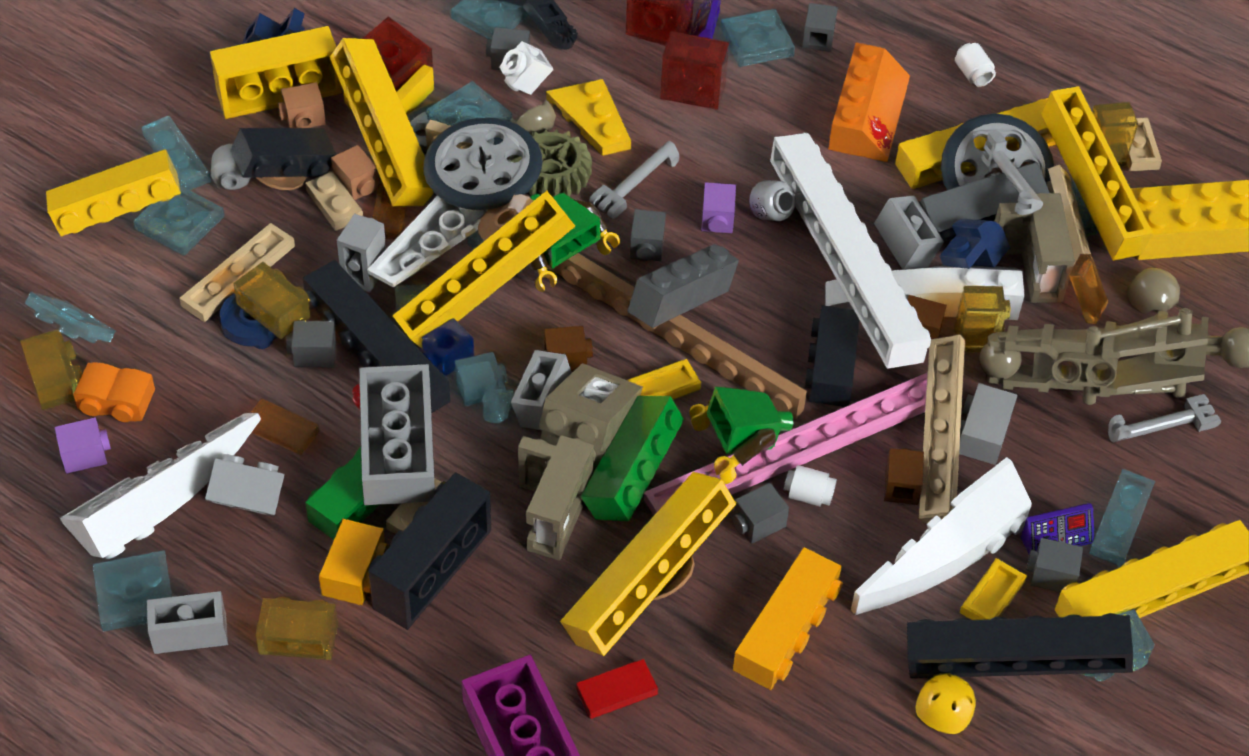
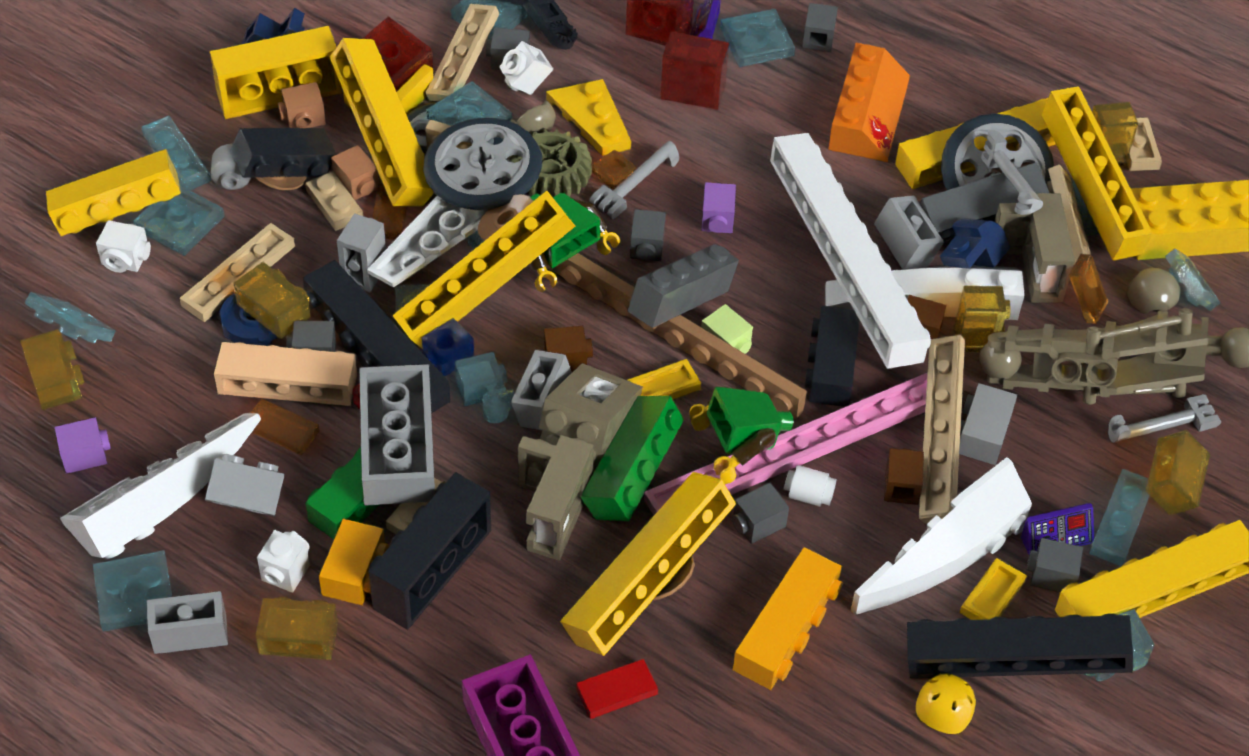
(114, 392): orange brick -> none
(122, 246): none -> white brick
(284, 560): none -> white brick
(285, 373): none -> light nougat brick
(463, 51): none -> tan plate
(613, 169): none -> clear orange plate
(729, 327): none -> yellowish green brick
(772, 200): light grey head -> none
(975, 64): white brick -> none
(1178, 472): none -> clear yellow brick
(1197, 288): none -> clear light blue plate

